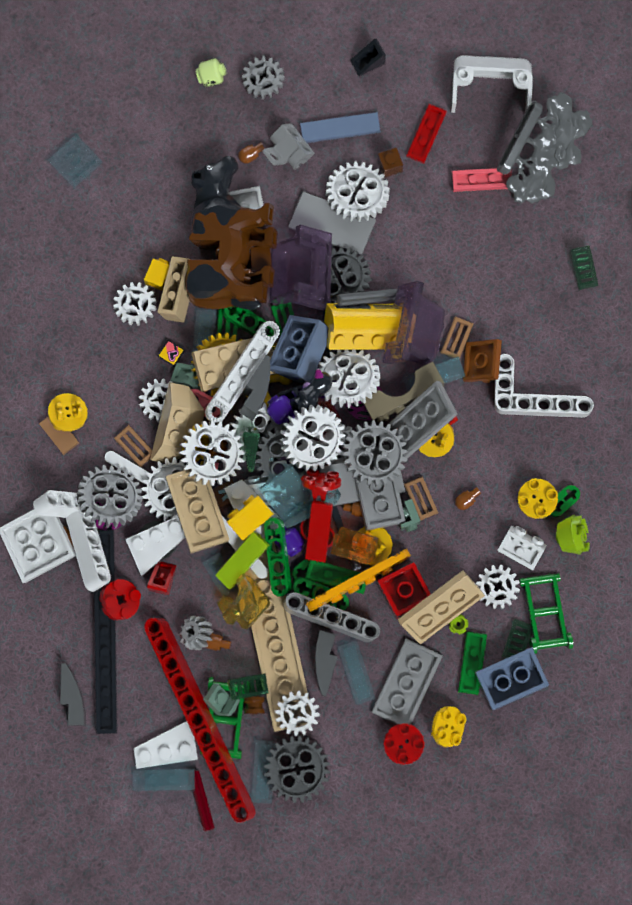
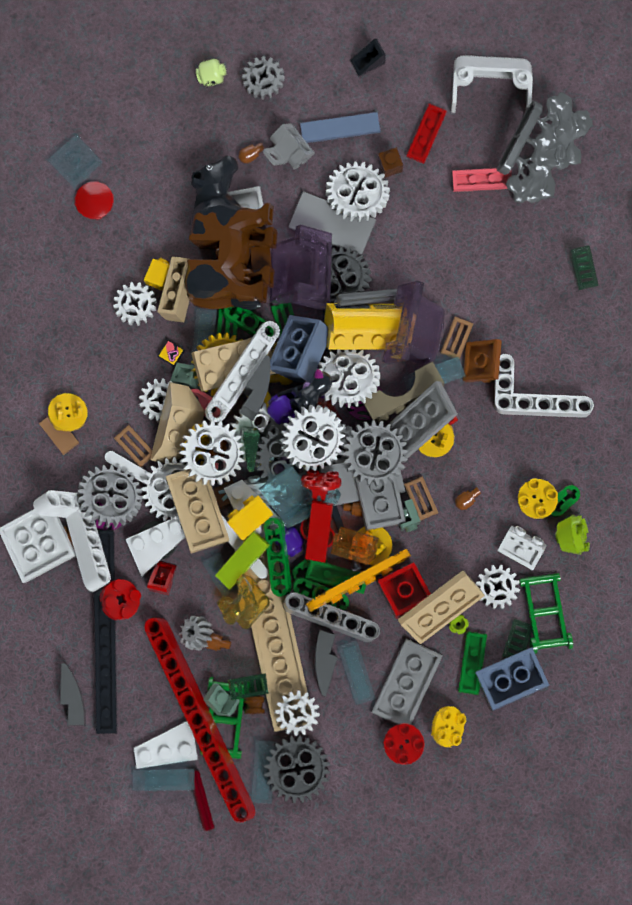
(94, 200): none -> red dish

